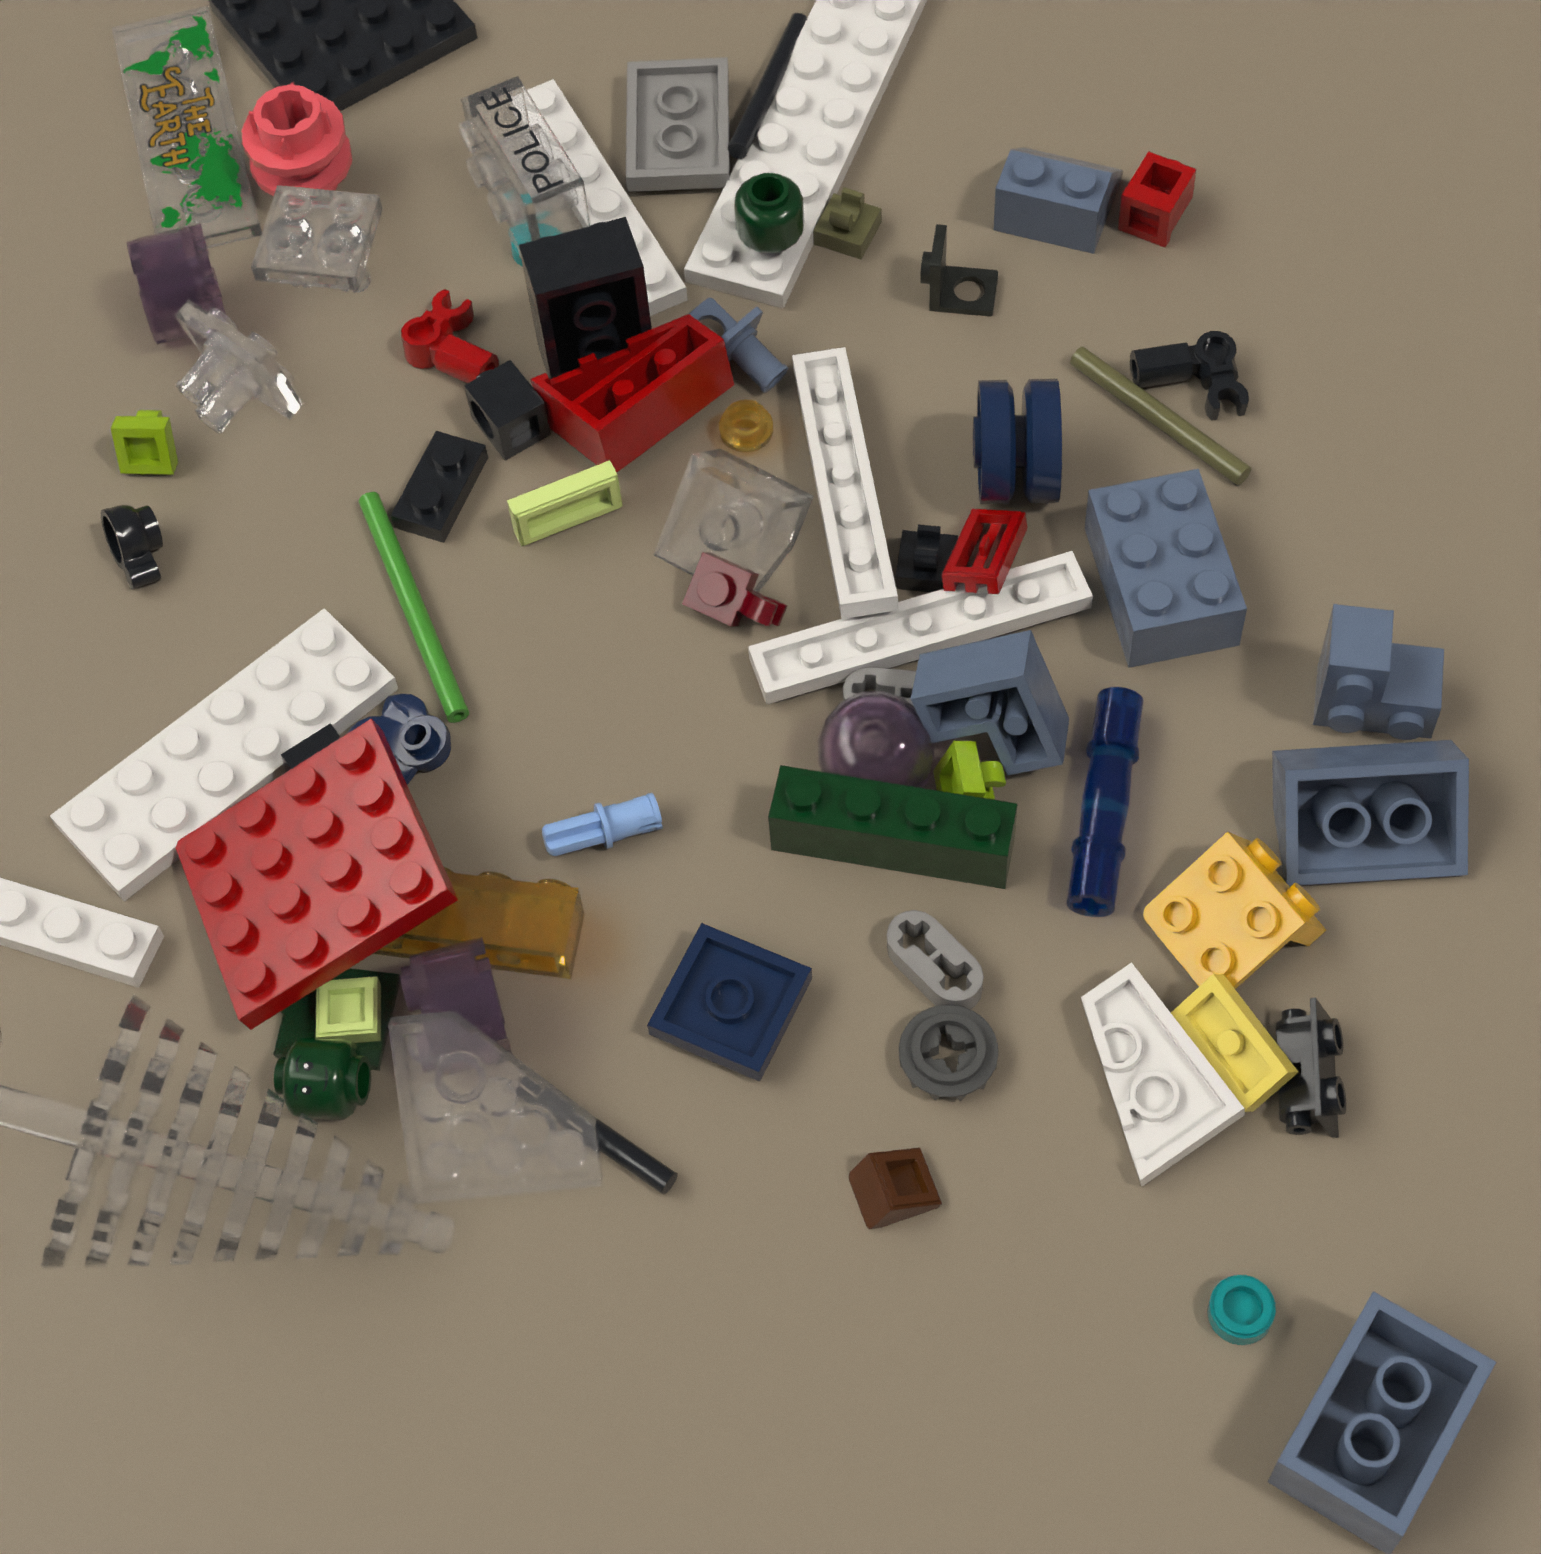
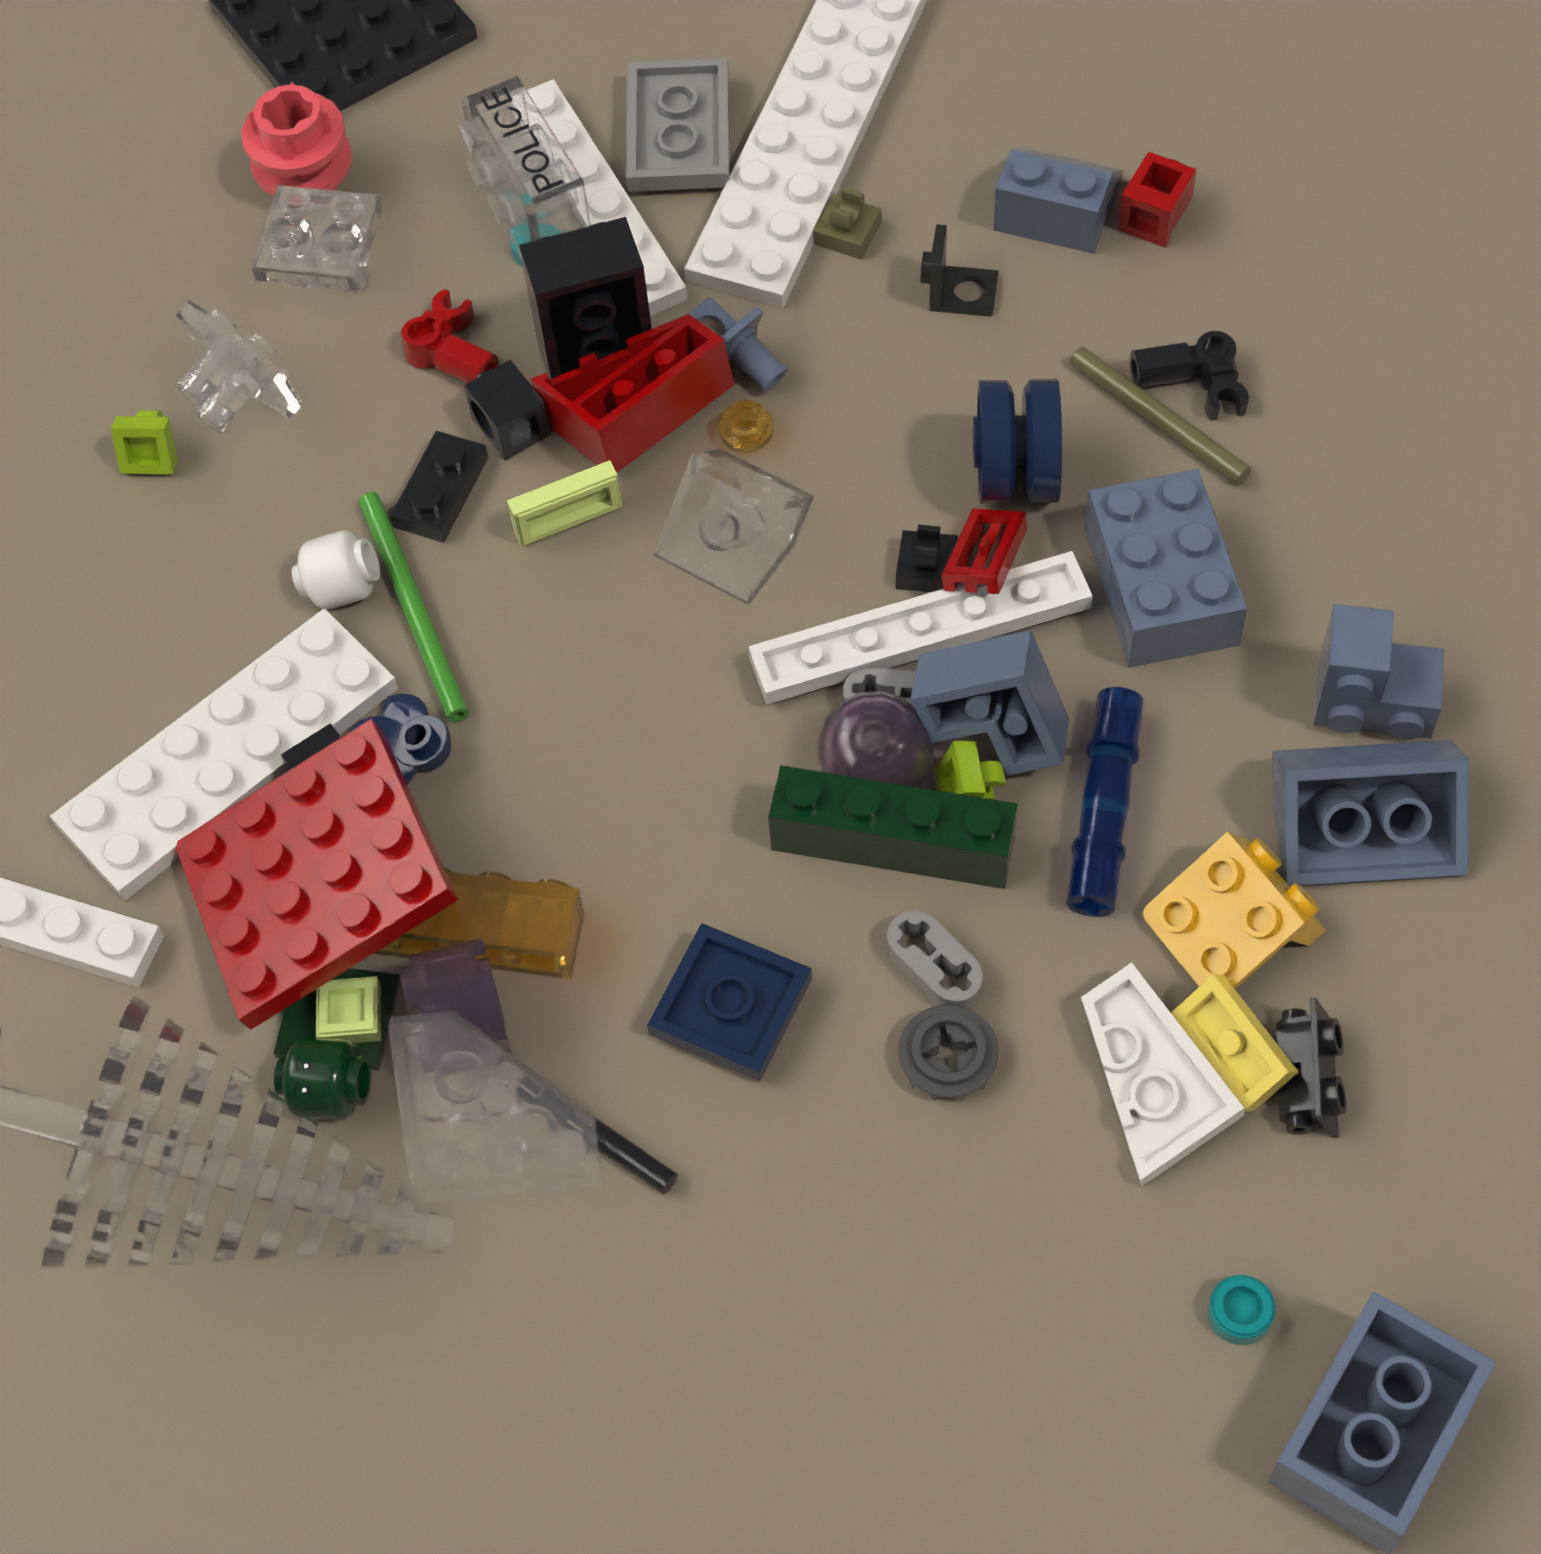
(131, 538): black piece -> none
(170, 272): clear purple brick -> none
(186, 127): clear tile -> none
(336, 569): none -> white head
(603, 825): light blue axle -> none
(727, 593): plate -> none
(766, 89): black bar -> none
(769, 213): dark green head -> none
(844, 484): white plate -> none
(893, 1187): reddish brown slope -> none

